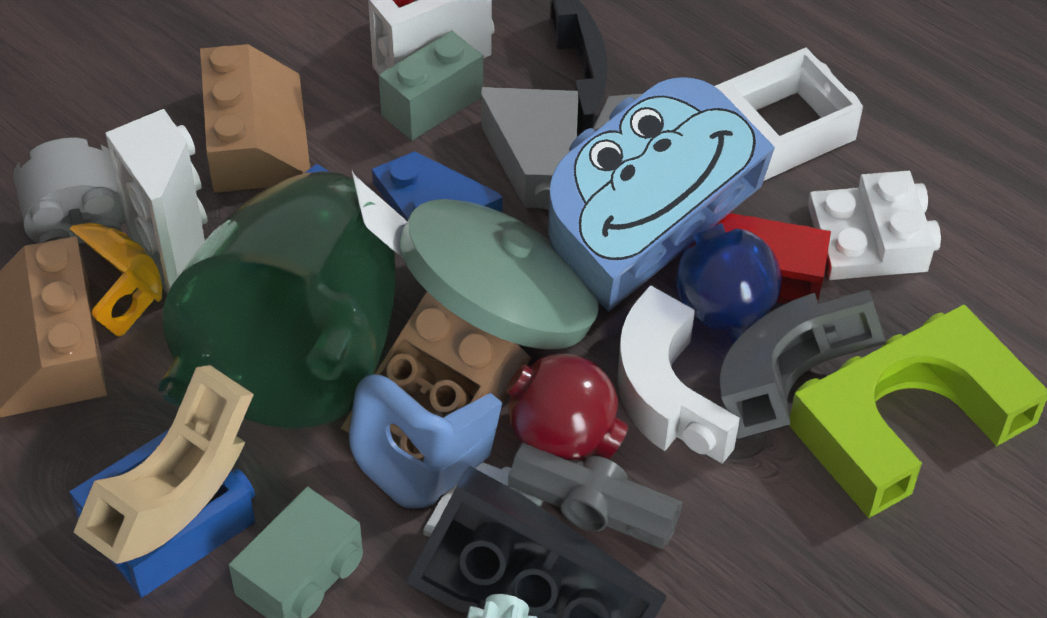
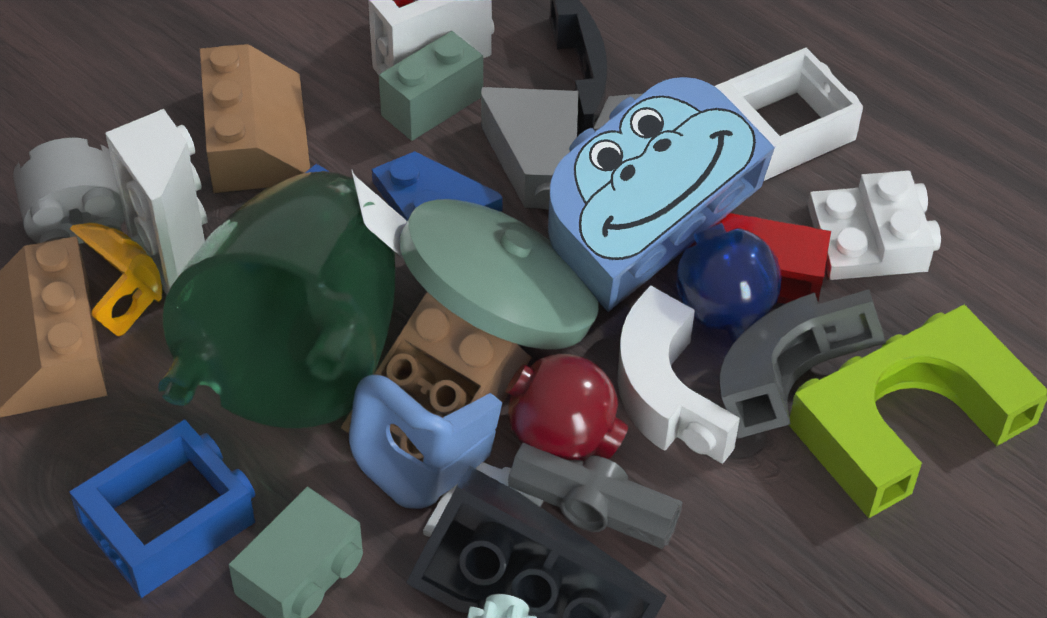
(163, 494): tan arch -> none

